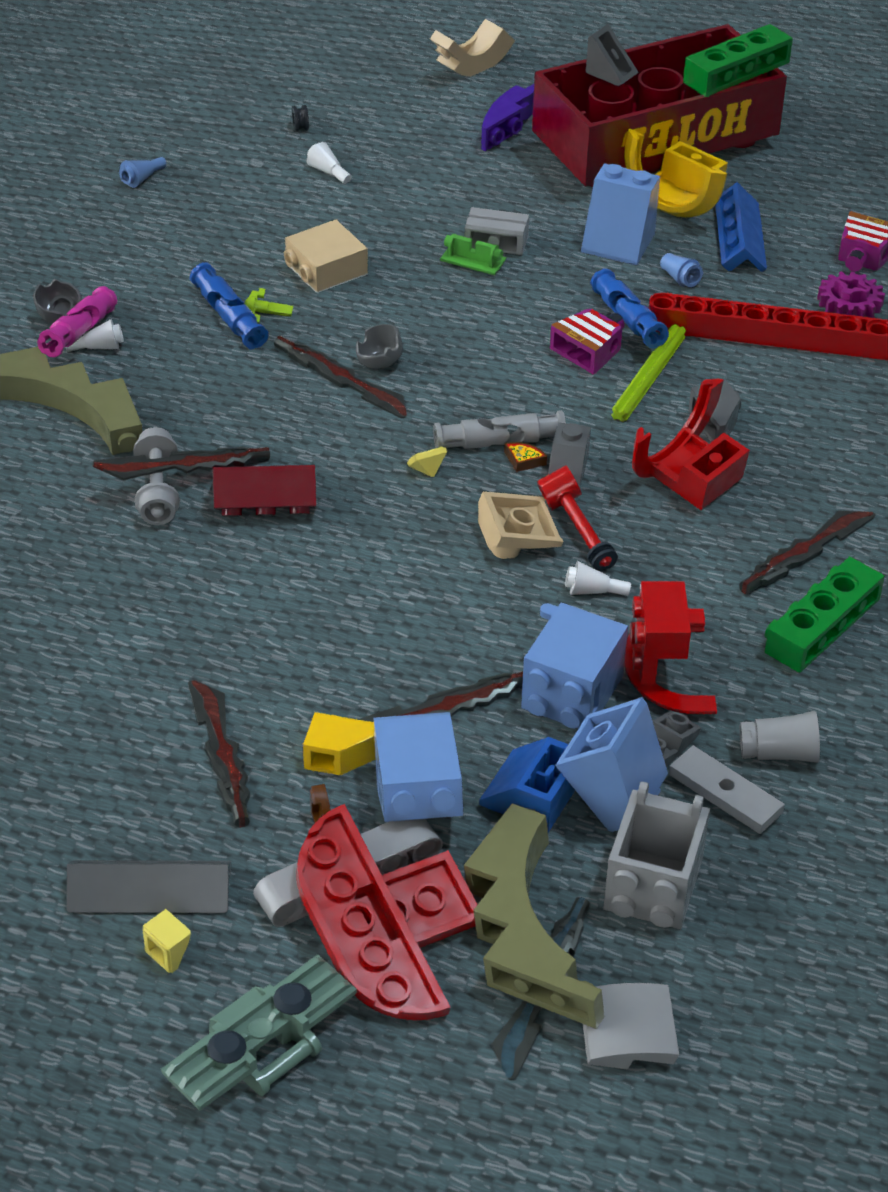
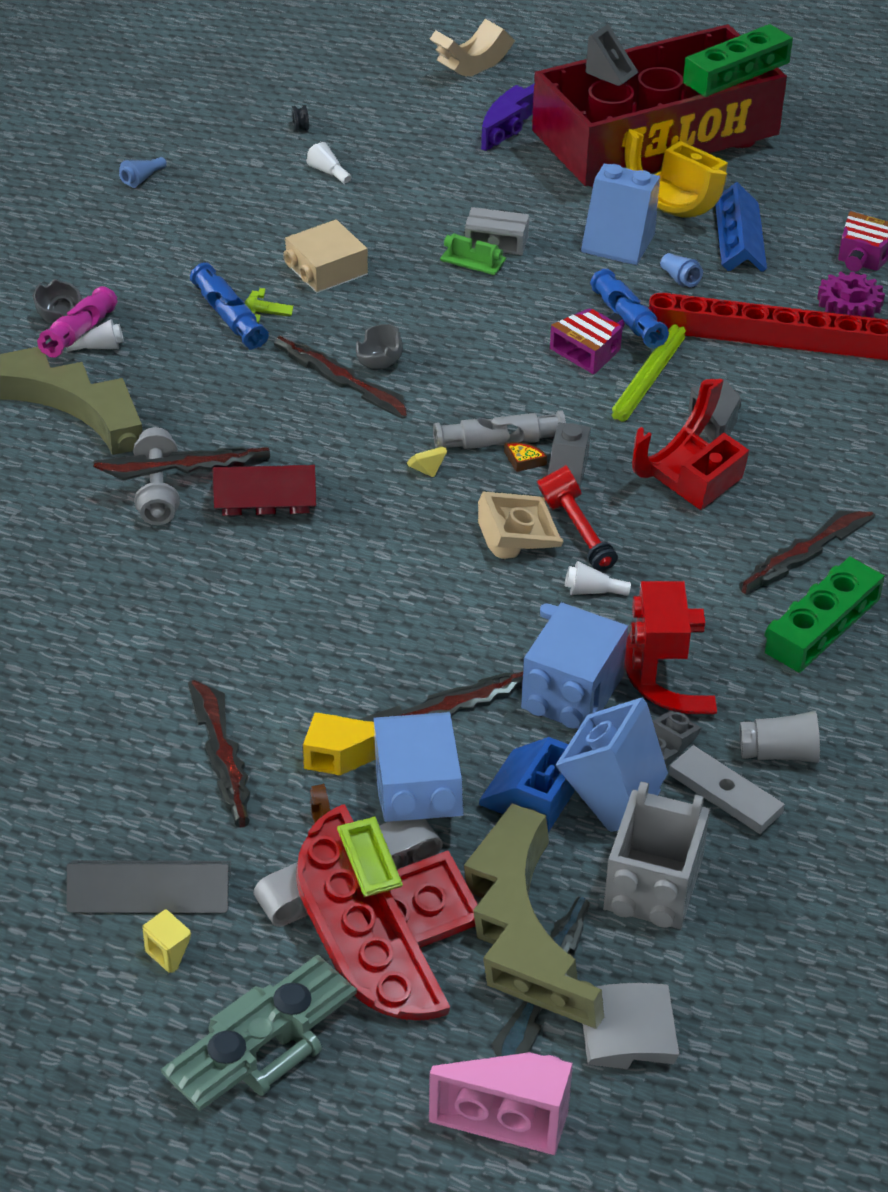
(369, 856): none -> lime tile
(504, 1098): none -> bright pink slope

